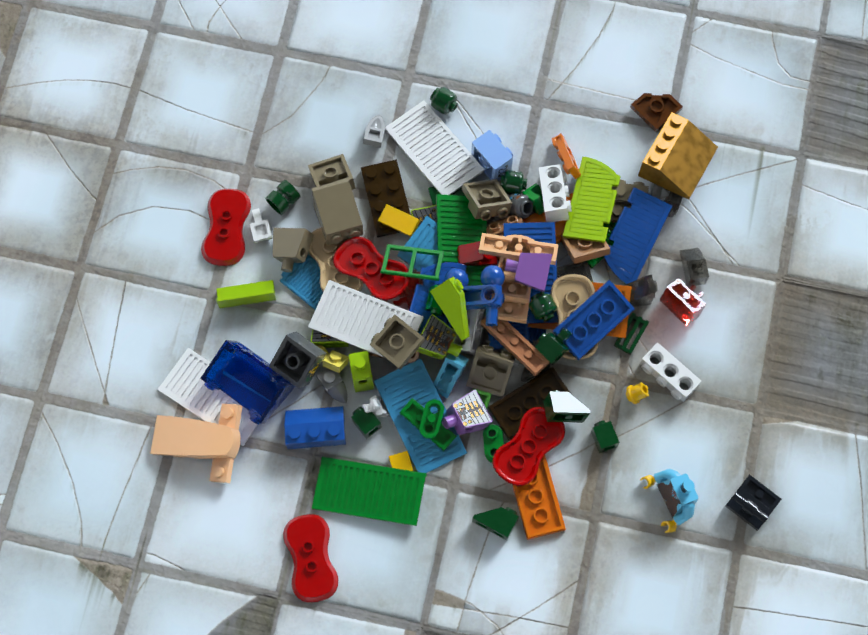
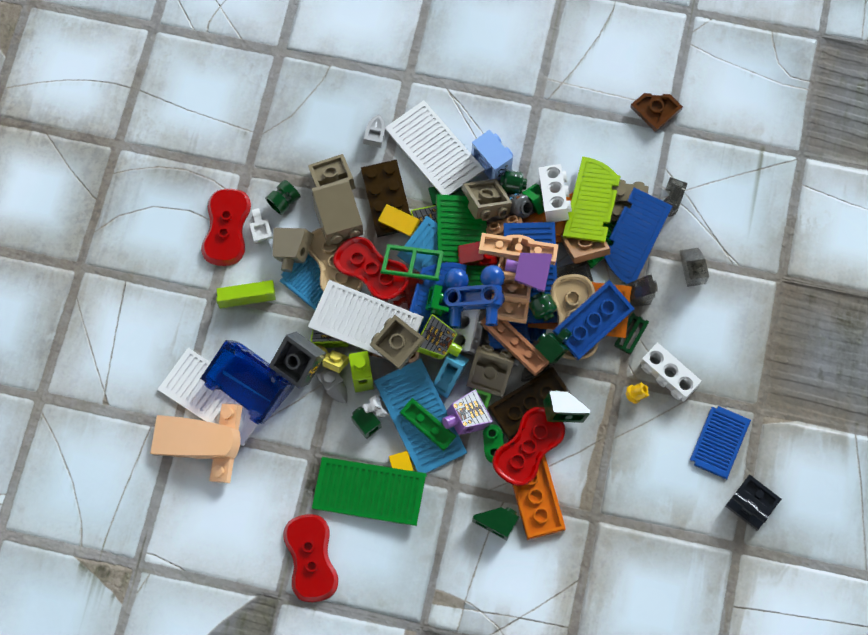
(315, 427): blue slope -> none
(431, 419): green plate -> none
(443, 100): dark green head -> none
(453, 304): lime slope -> none
(566, 155): orange hinge -> none
(604, 436): dark green brick -> none
(677, 494): medium azure torso -> none
(678, 157): pearl gold slope -> none
(683, 301): clear red brick -> none
(720, 441): none -> blue window

